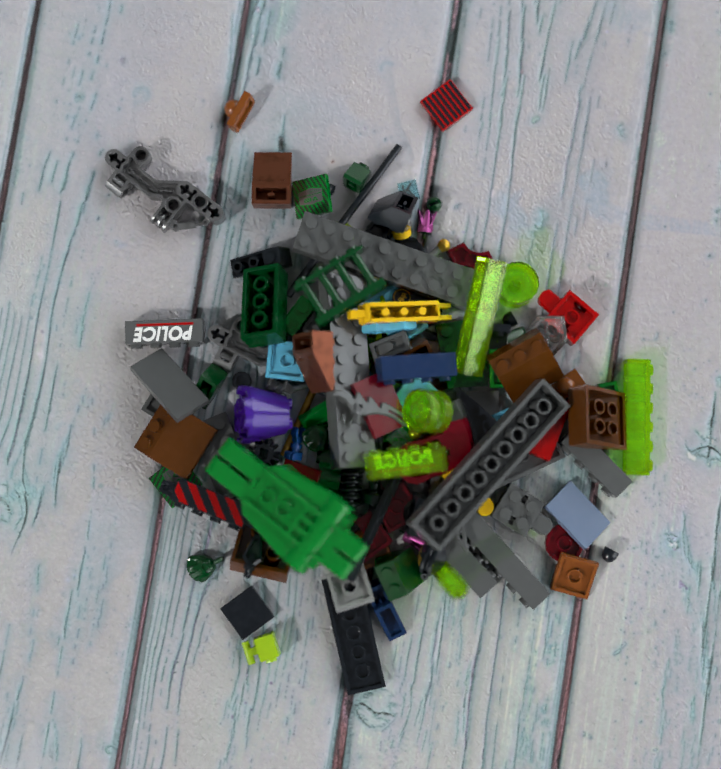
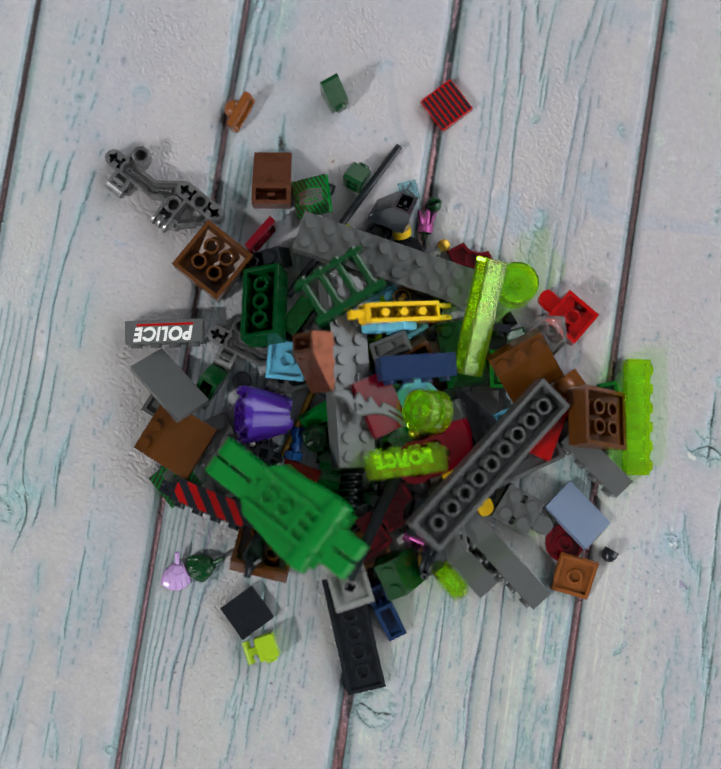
(175, 575): none -> lavender piece
(212, 261): none -> reddish brown slope
(262, 235): none -> dark red tile
(334, 94): none -> dark green slope

